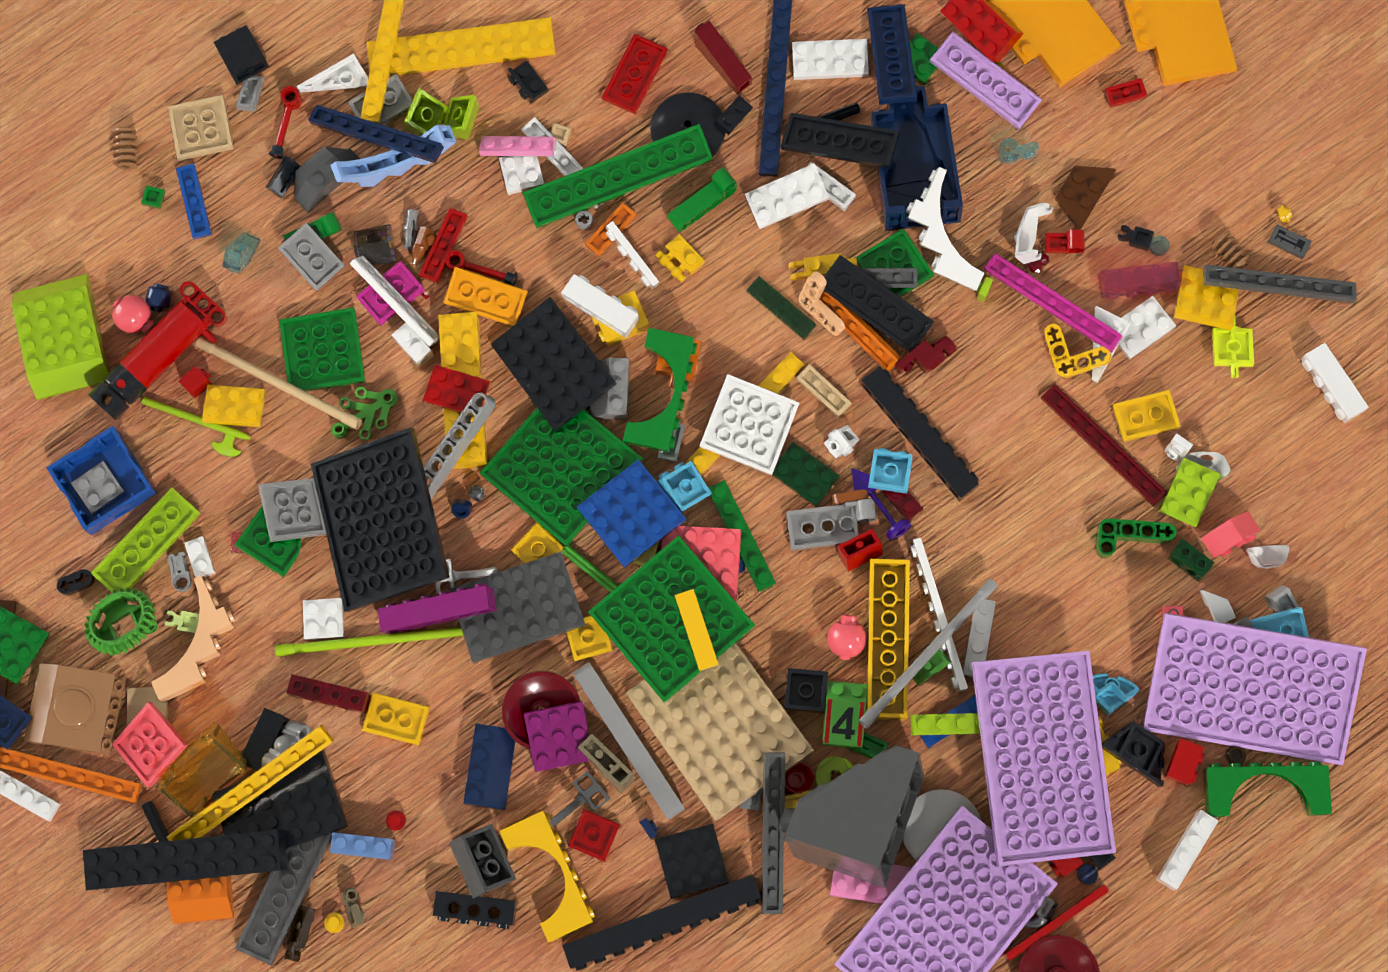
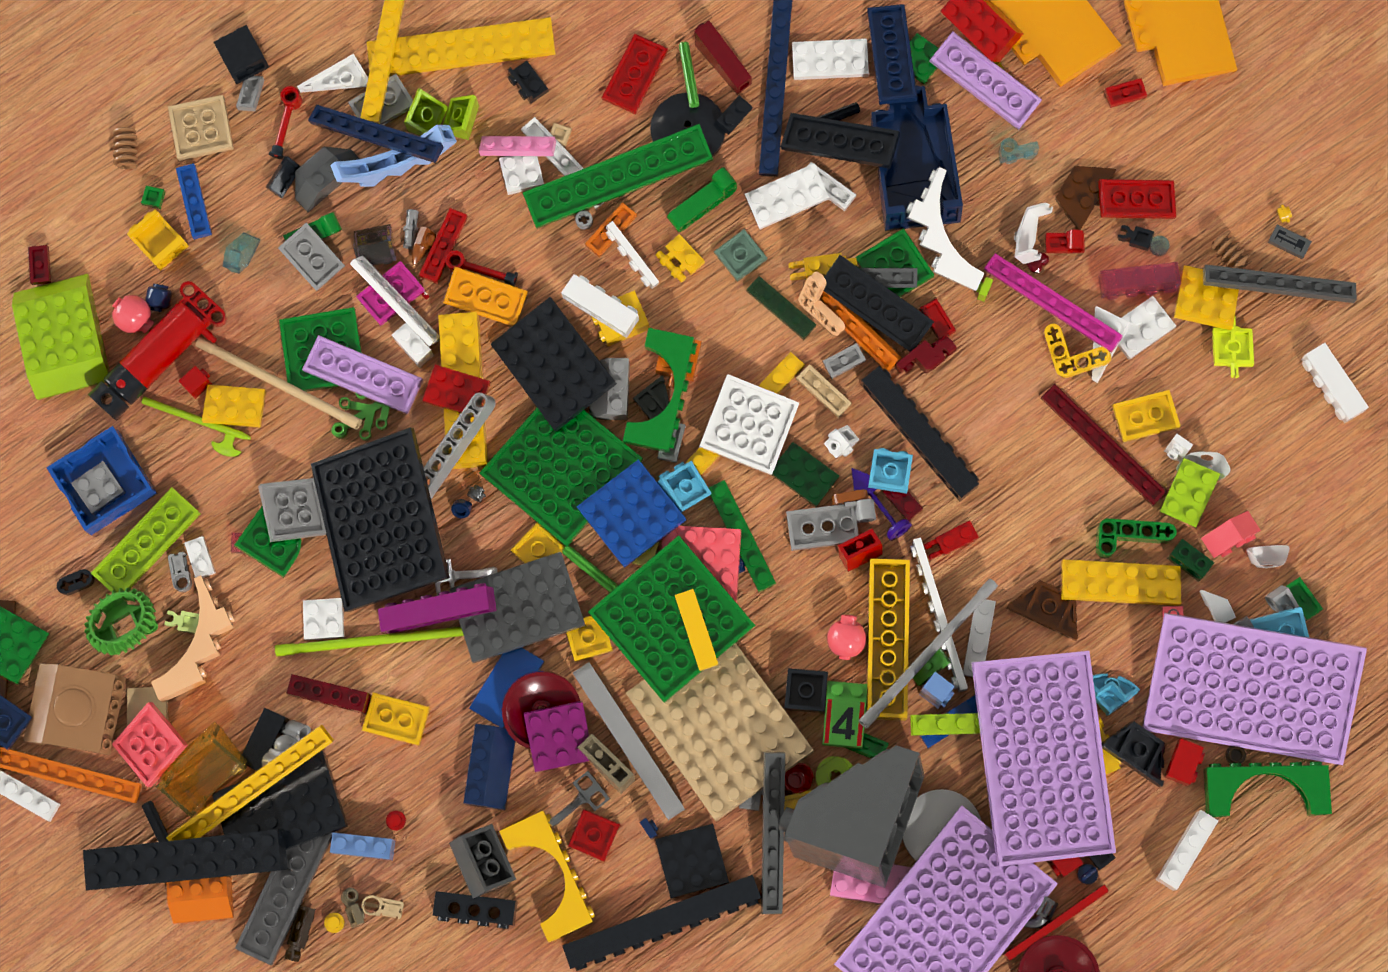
(39, 264): none -> dark red plate
(157, 239): none -> yellow panel
(362, 374): none -> lavender tile
(387, 907): none -> tan piece
(506, 671): none -> blue tile
(653, 398): none -> pearl dark grey wing
(689, 74): none -> bright green axle
(740, 255): none -> sand green tile
(844, 361): none -> light grey plate
(937, 691): none -> medium blue brick
(942, 324): none -> red tile
(952, 540): none -> red hinge
(1045, 606): none -> reddish brown wing
(1121, 582): none -> yellow plate
(1137, 199): none -> red tile
(1304, 598): none -> green plate

